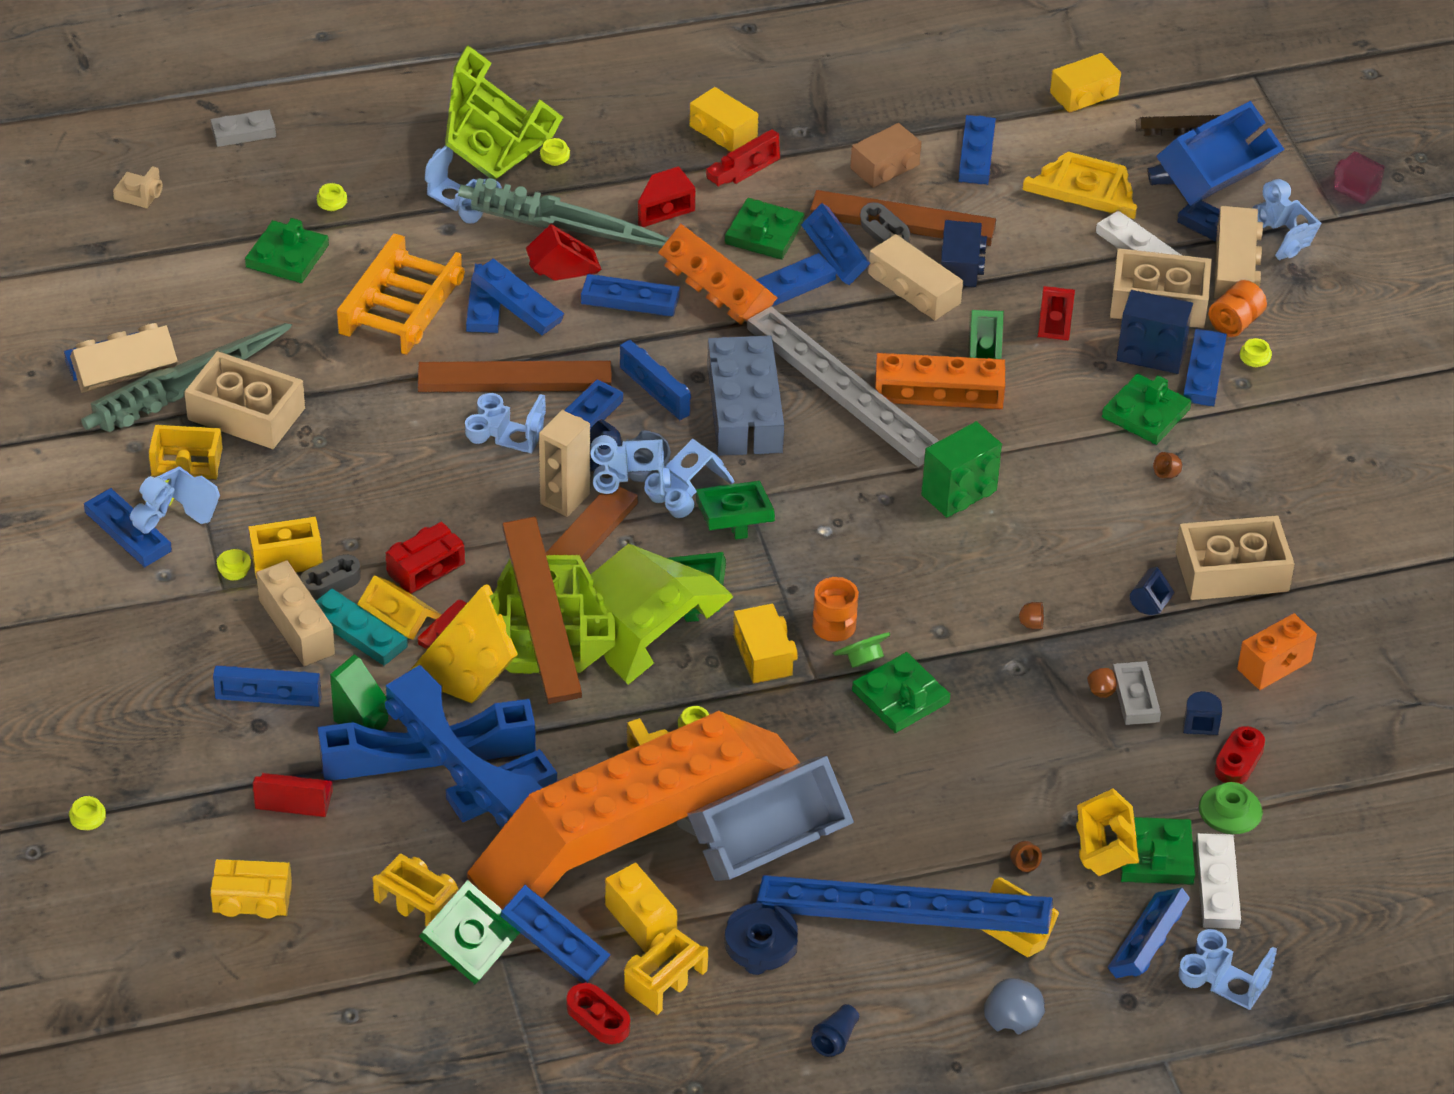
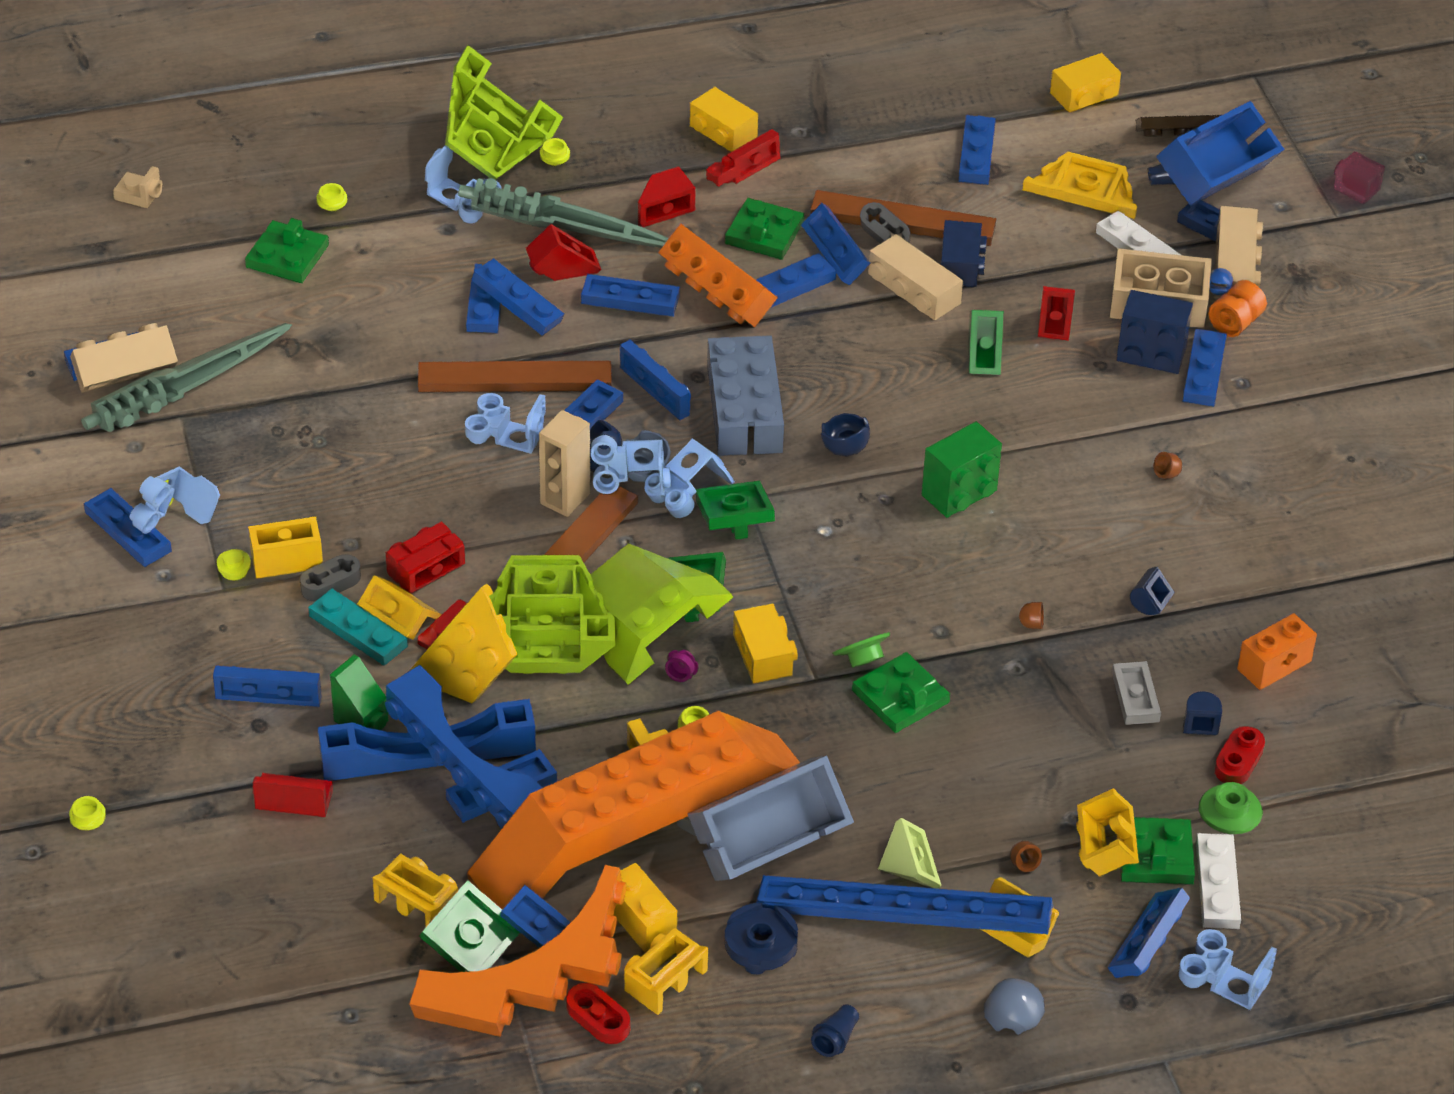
(185, 443): yellow window -> none
(243, 128): light grey plate -> none
(245, 399): tan brick -> none
(251, 888): yellow brick -> none
(295, 613): tan brick -> none
(382, 274): light orange fence -> none
(538, 980): none -> orange arch
(542, 610): dark orange tile -> none
(678, 671): none -> magenta plate
(835, 609): orange wheel -> none
(843, 385): light grey plate -> none
(845, 434): none -> dark blue hair
(885, 155): medium nougat brick -> none
(910, 855): none -> yellowish green slope
(941, 380): orange brick -> none
(1102, 682): dark orange hinge -> none
(1147, 408): green hinge -> none
(1220, 276): none -> blue hinge
(1234, 557): tan brick -> none
(1255, 352): neon yellow plate -> none
(1281, 211): light blue piece -> none

